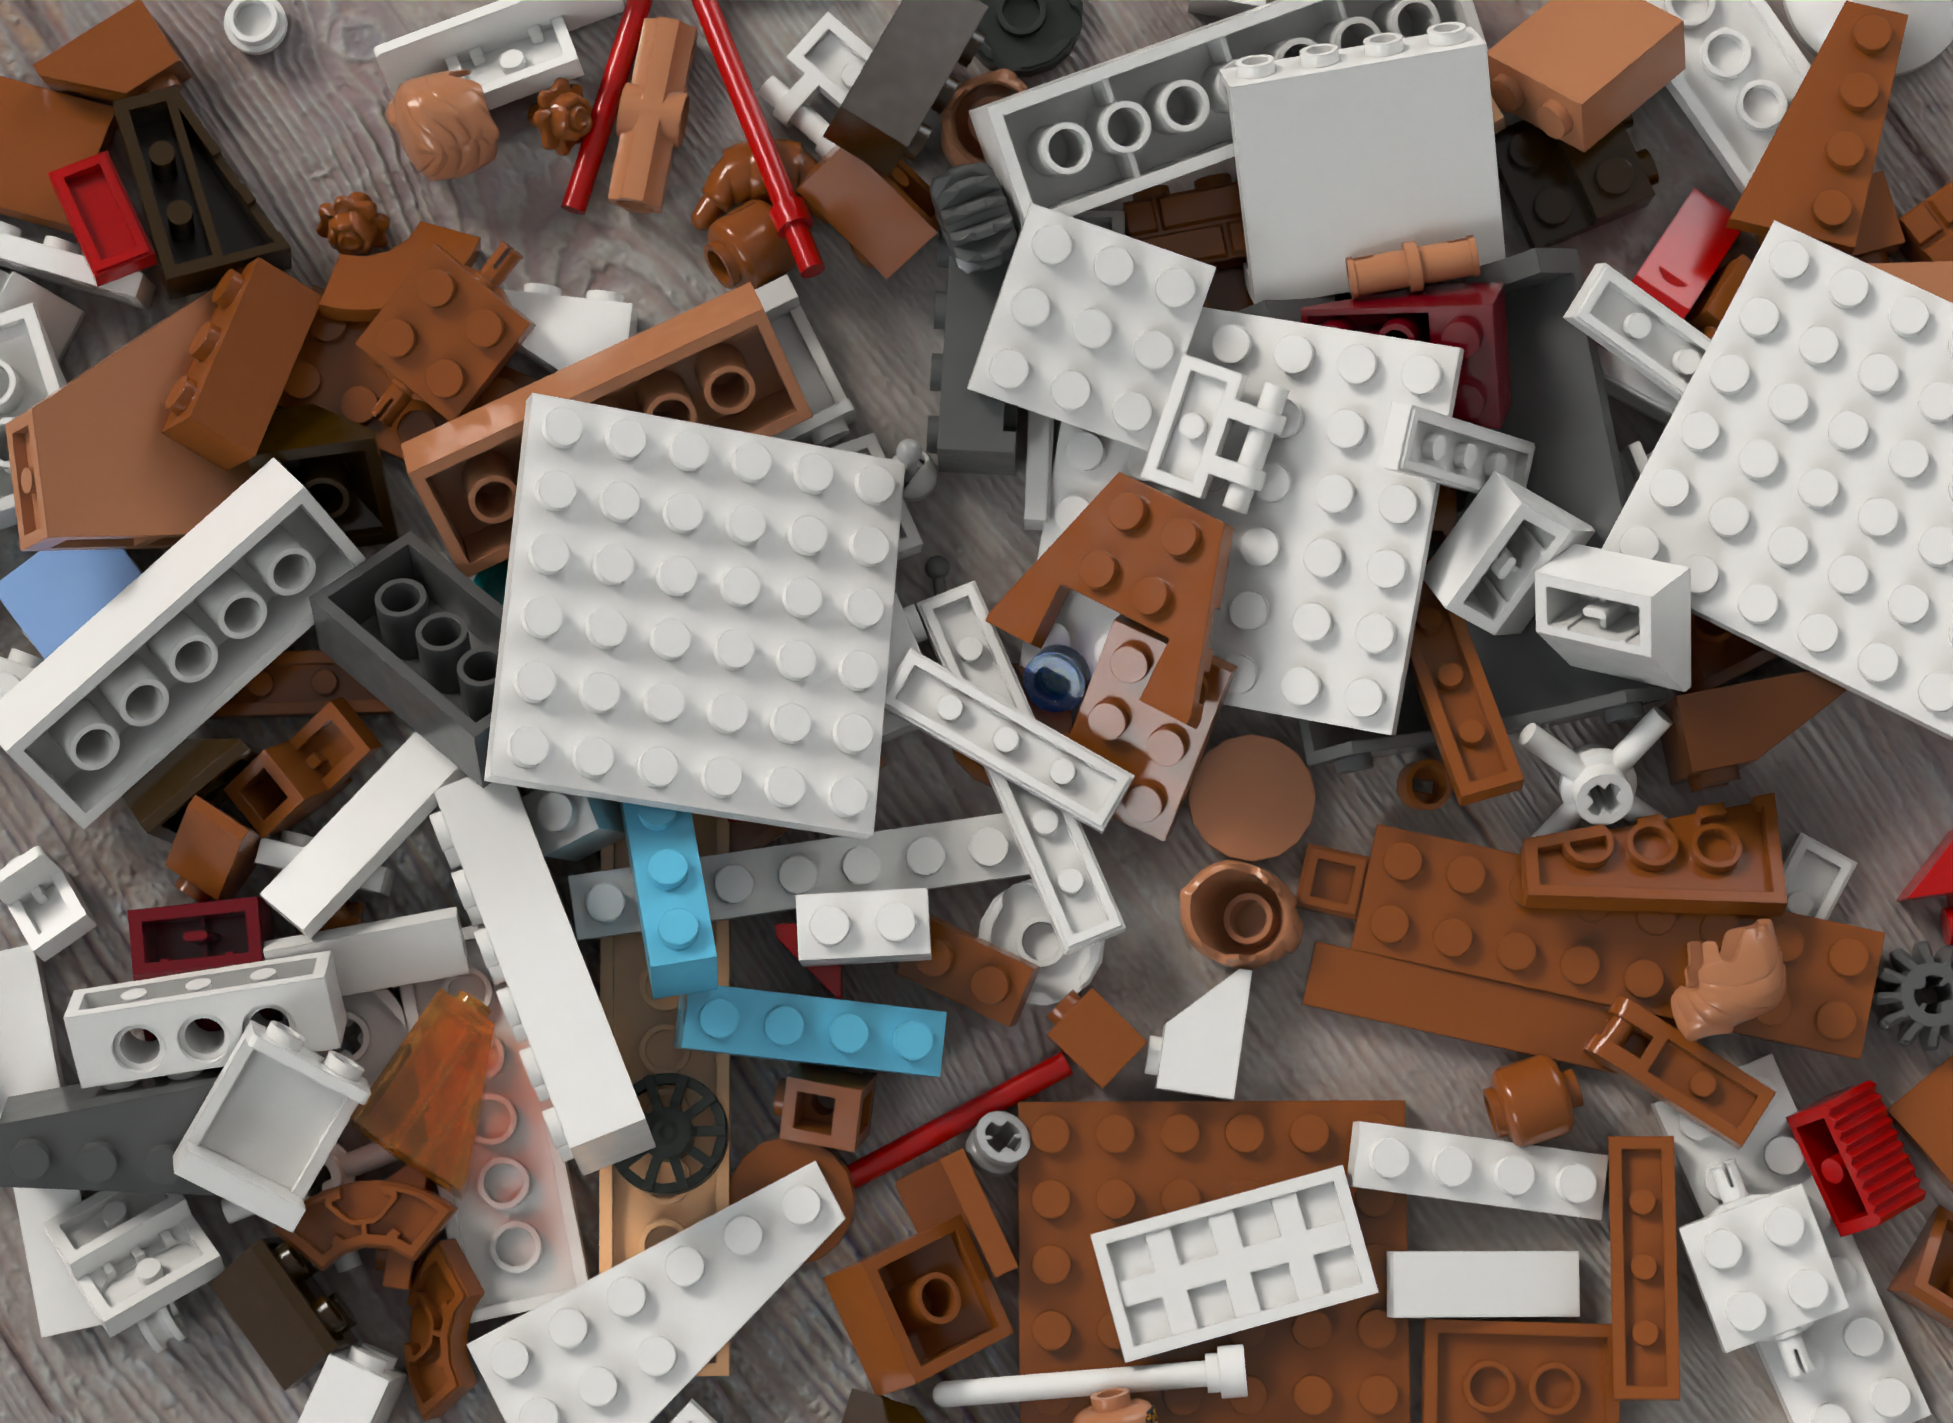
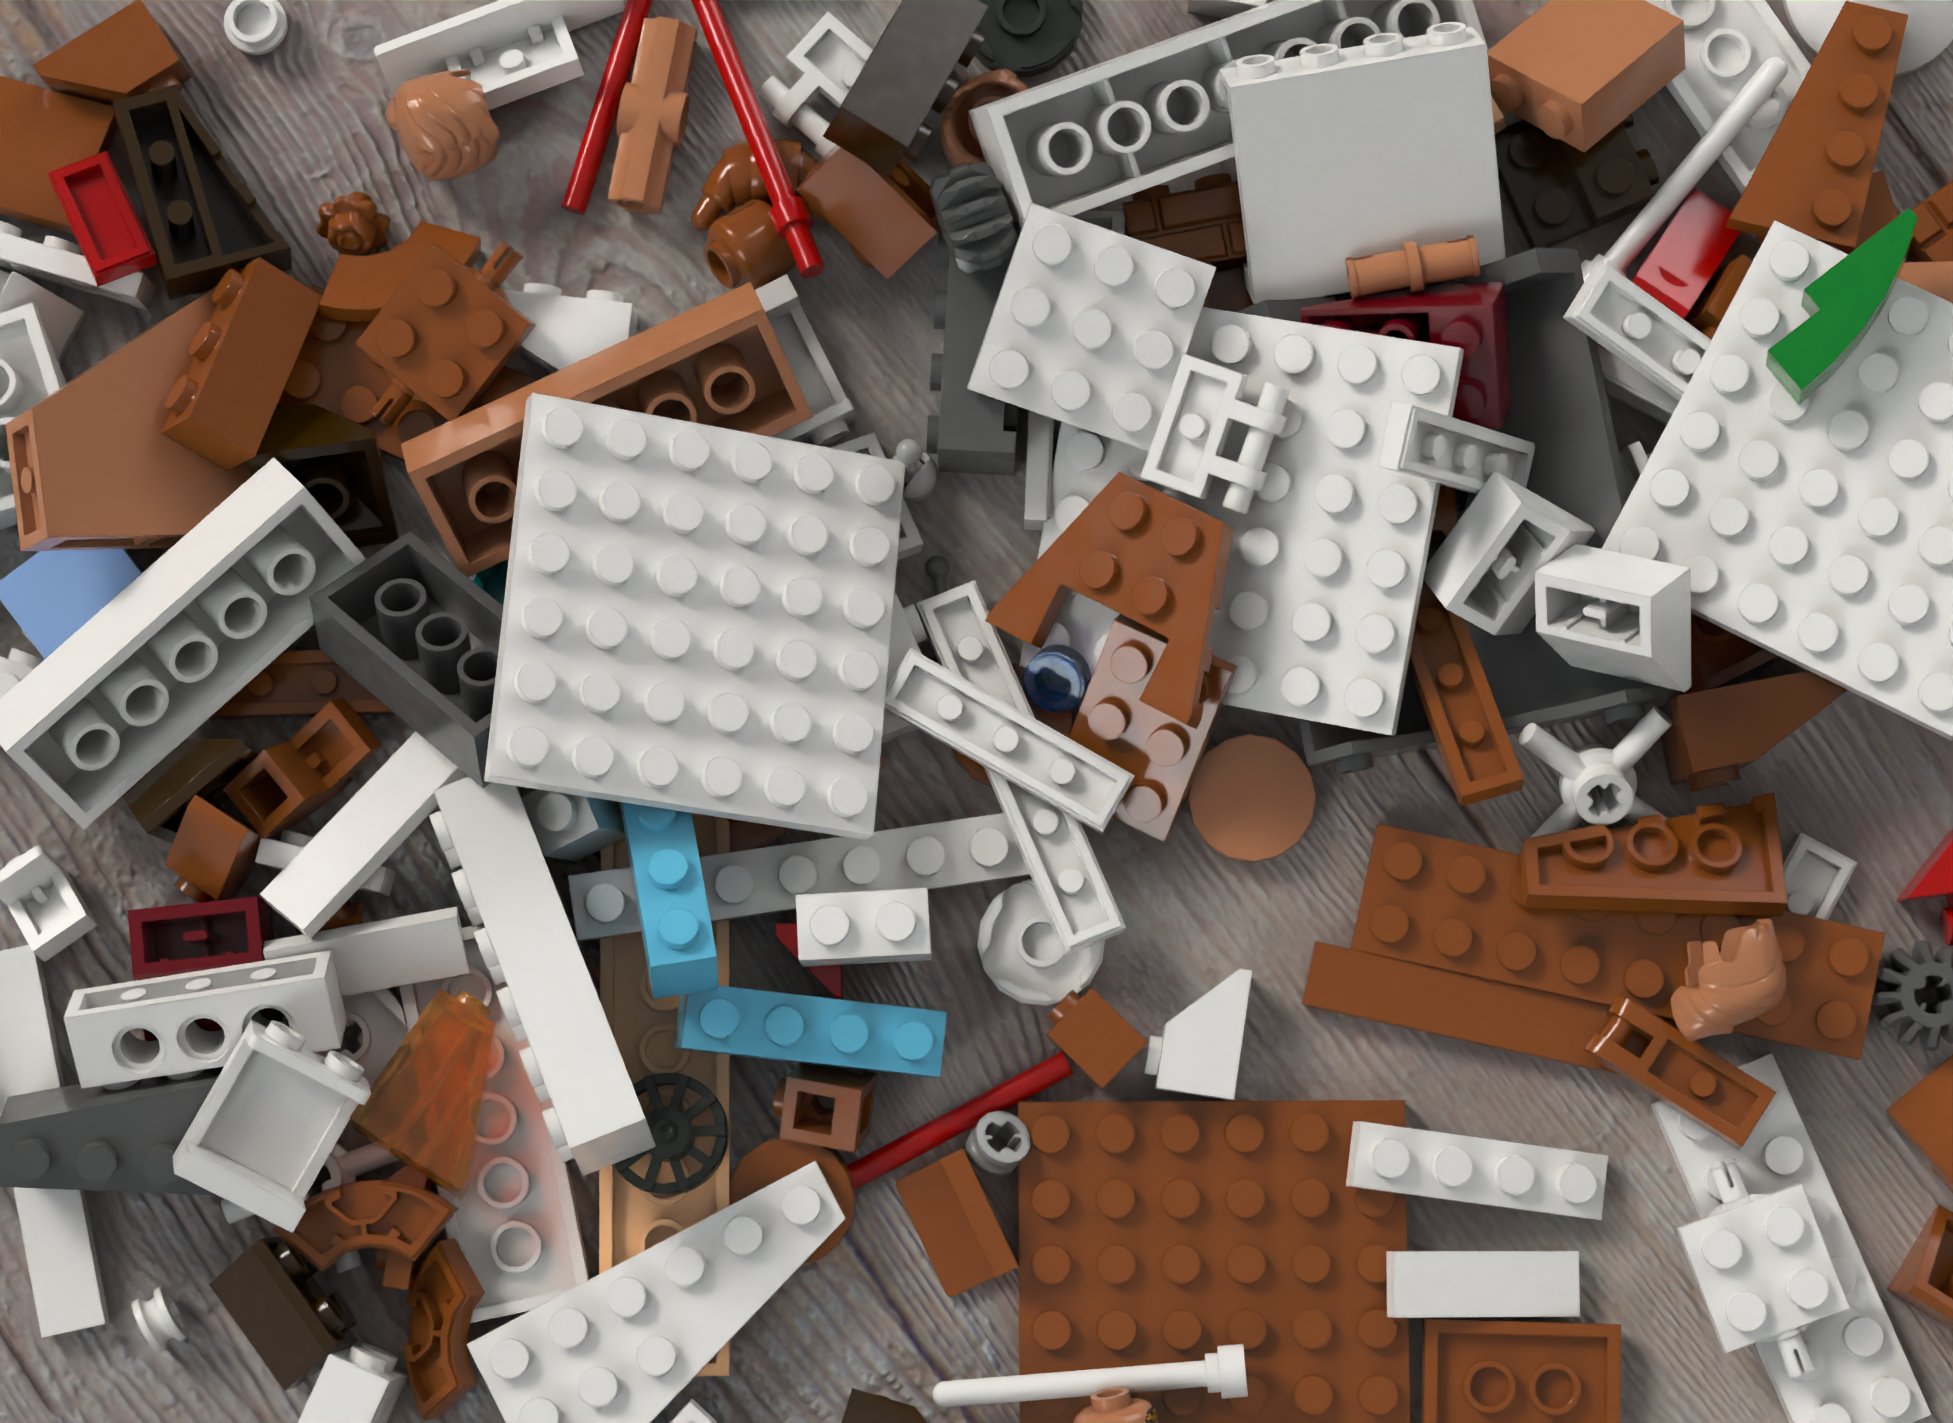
(133, 1253): white slope -> none
(561, 116): dark orange plant -> none
(918, 1306): dark orange slope -> none
(973, 973): dark orange plate -> none
(1234, 1263): white plate -> none
(1240, 915): nougat hair -> none
(1331, 881): dark orange tile -> none
(1427, 771): dark orange hinge -> none
(1532, 1101): dark orange head -> none
(1643, 1268): dark orange plate -> none
(1692, 168): none -> white piece
(1841, 309): none -> green slope
(1856, 1158): red brick -> none

